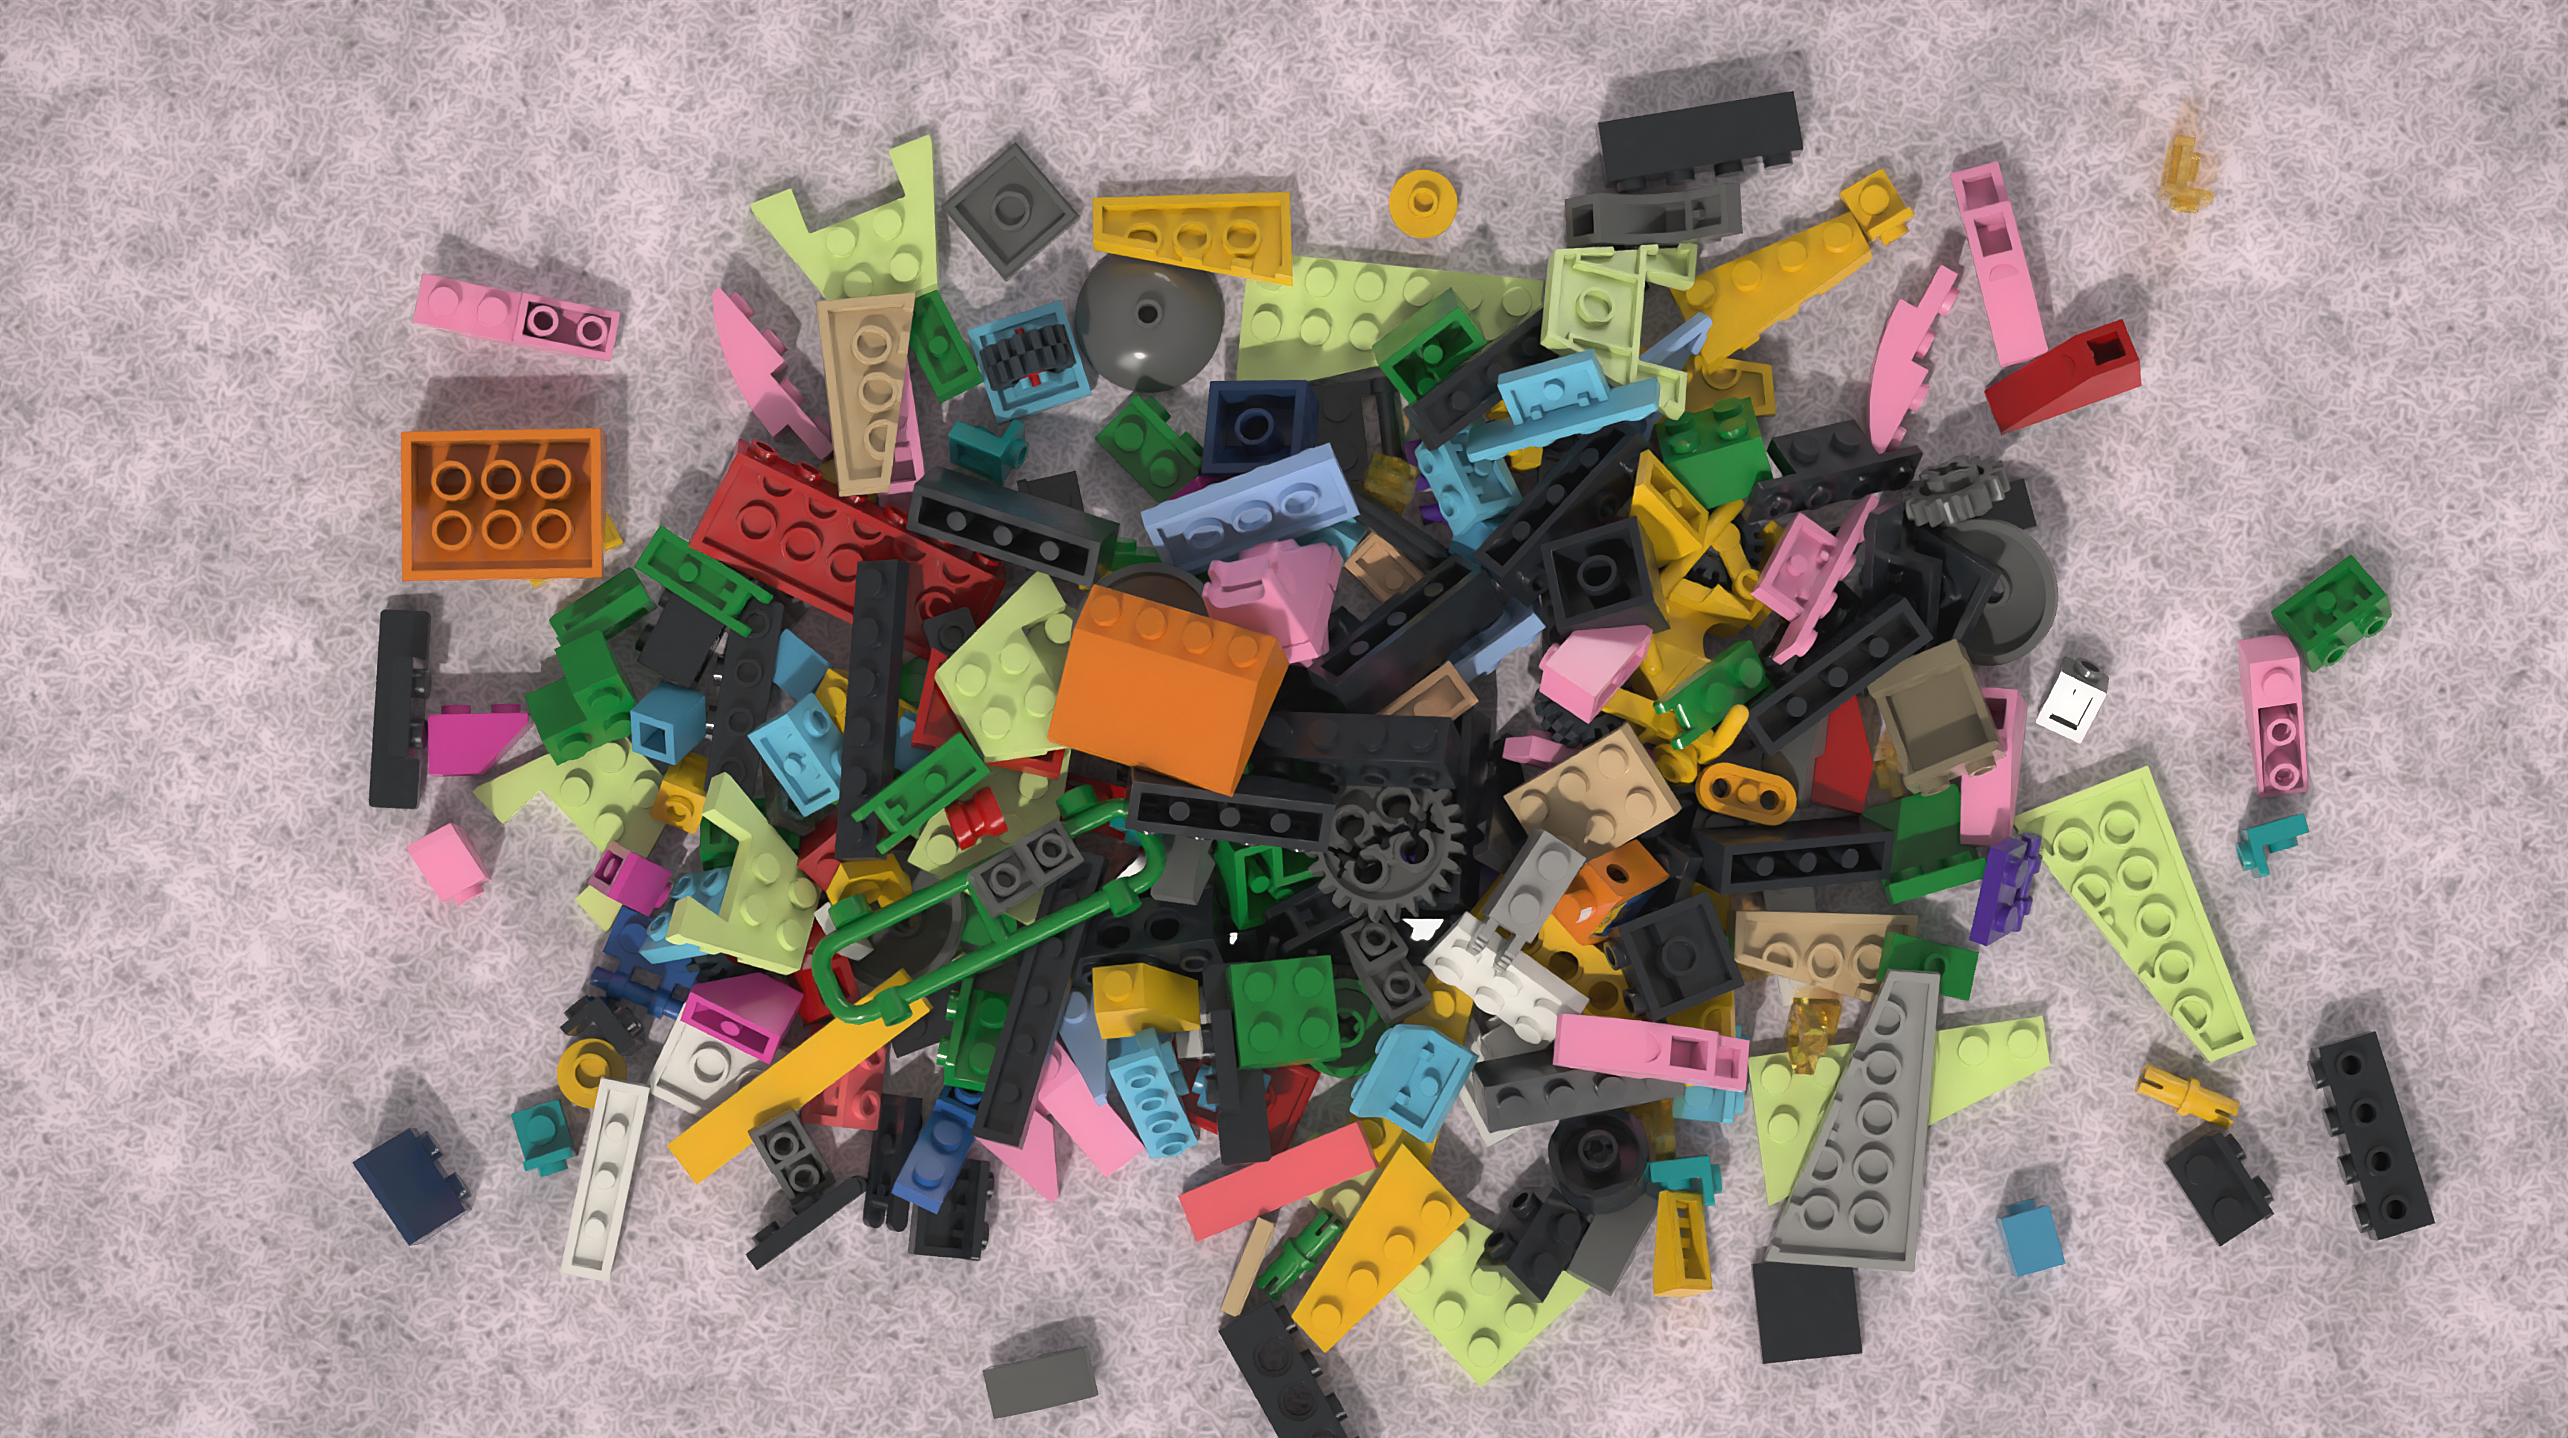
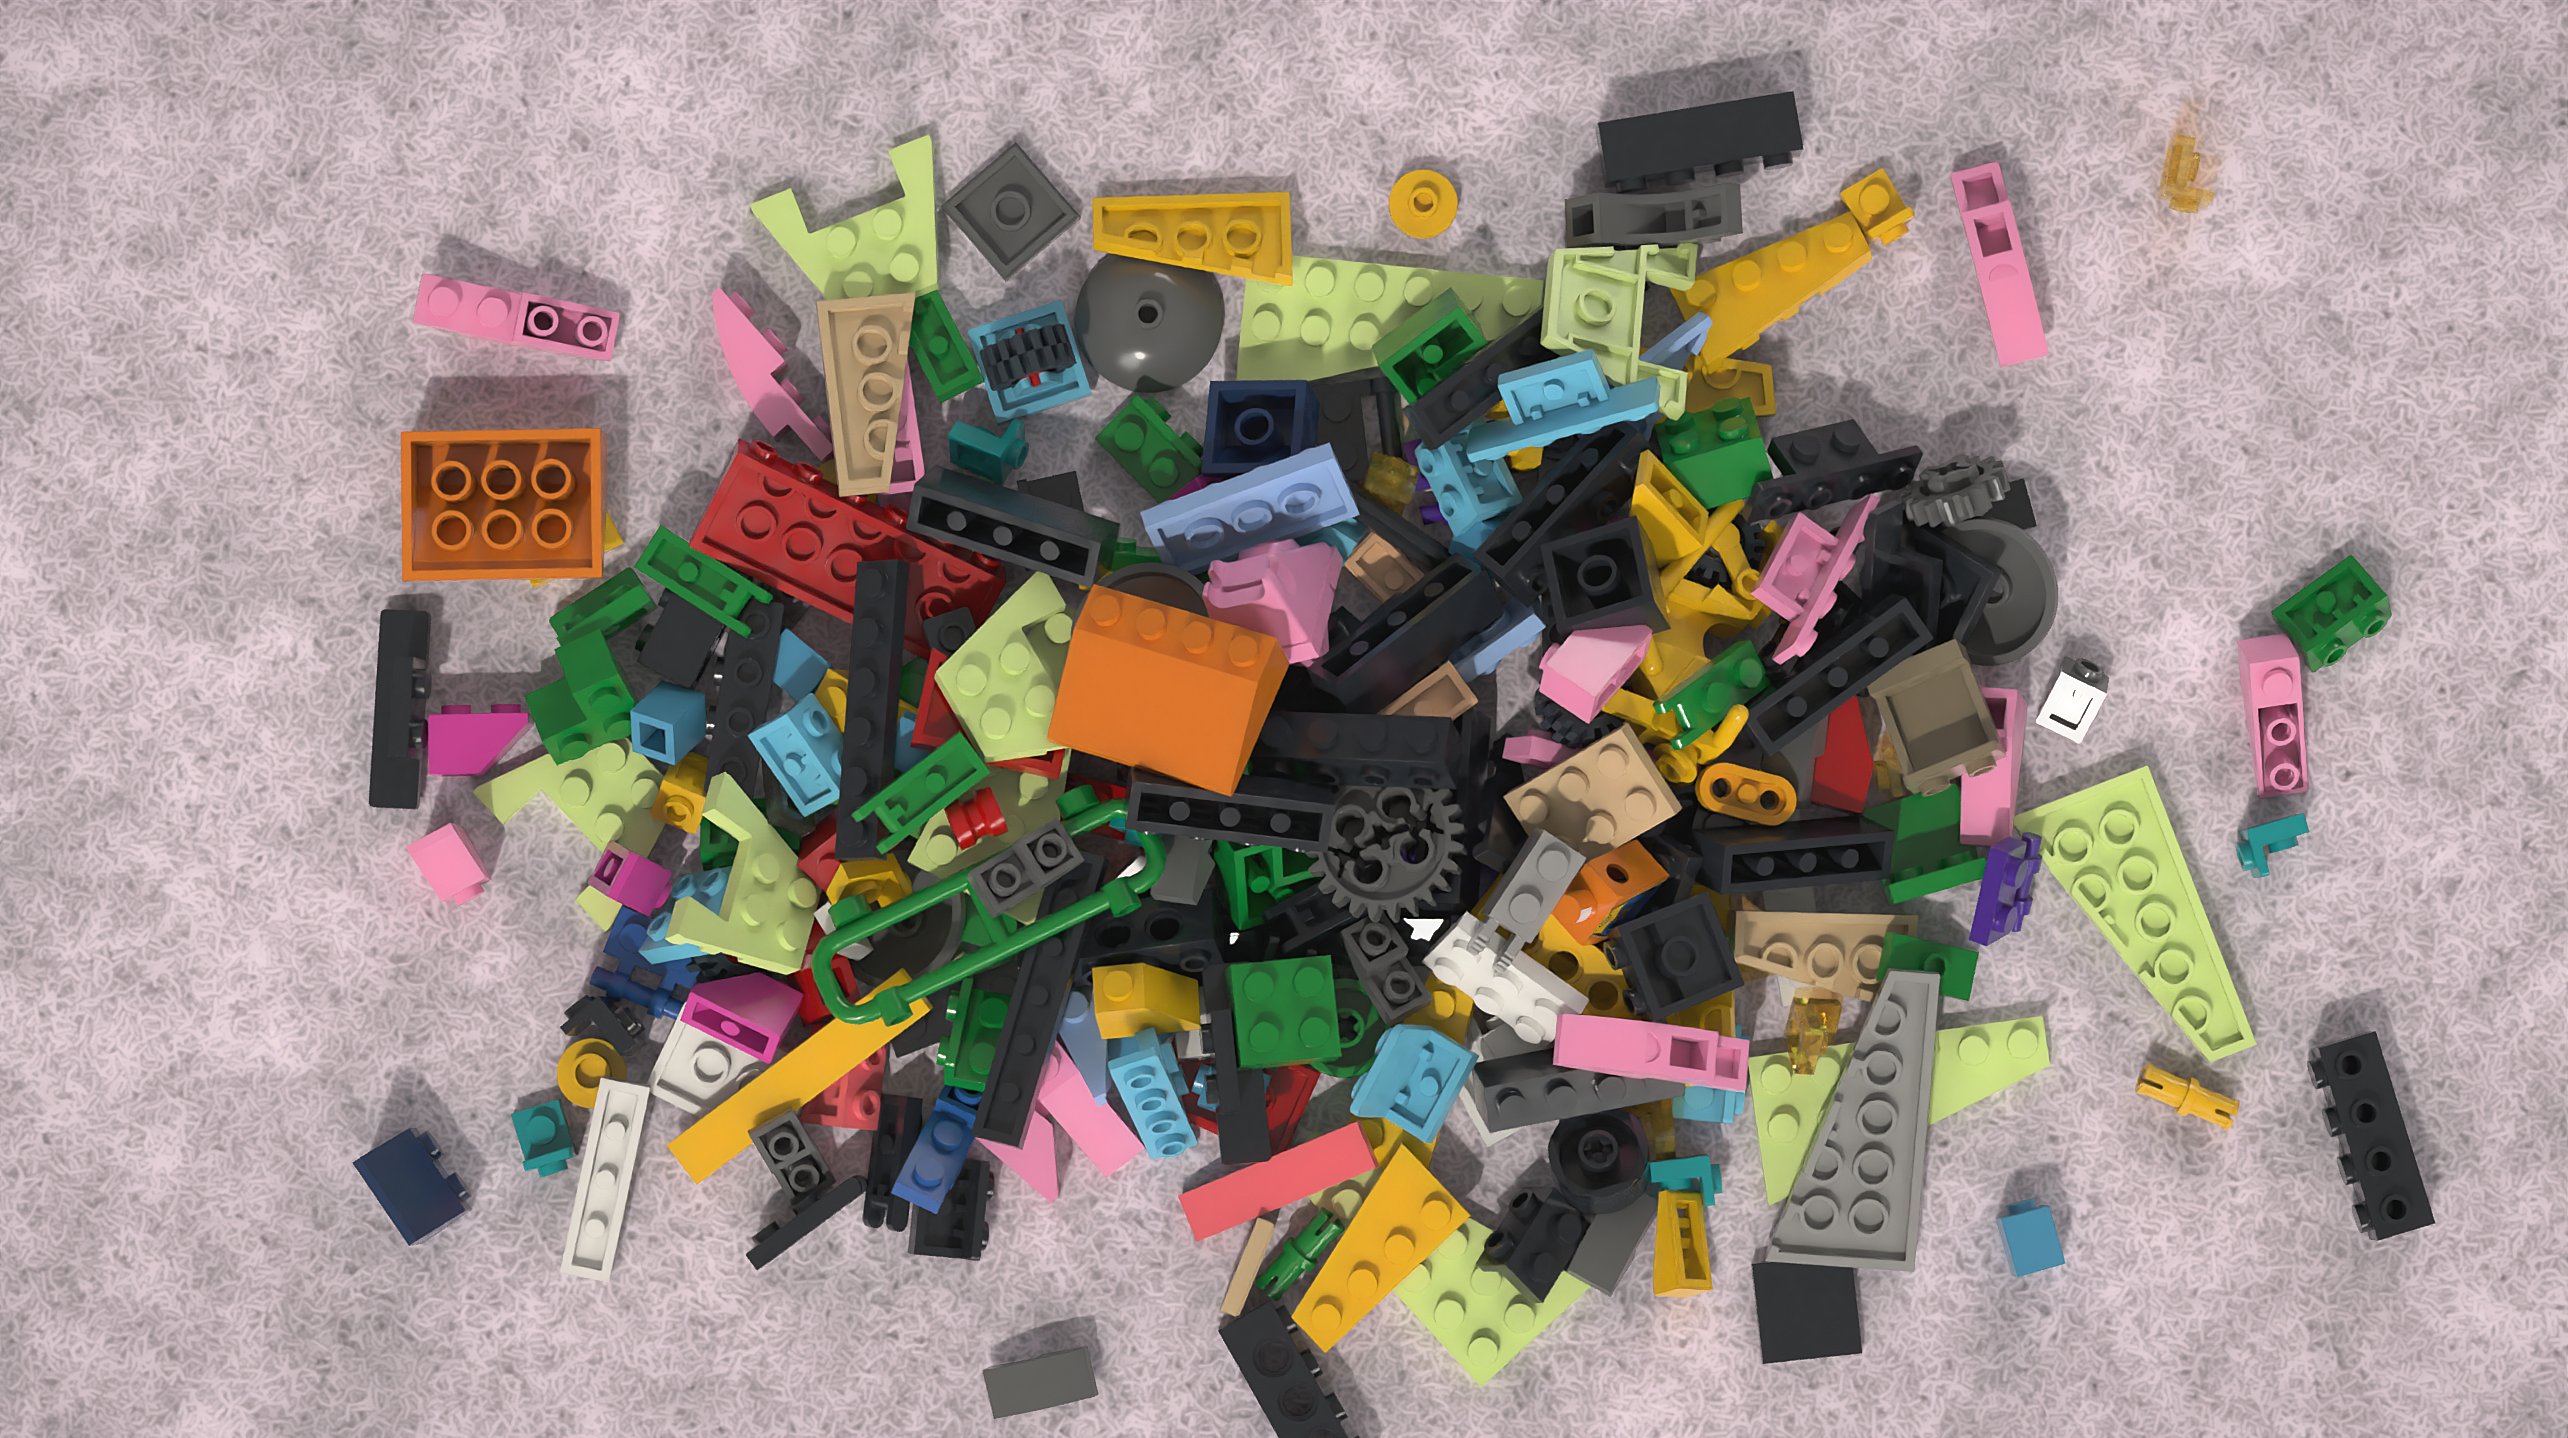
(1895, 379): bright pink slope -> none
(2067, 378): red slope -> none
(2220, 1186): black bracket -> none

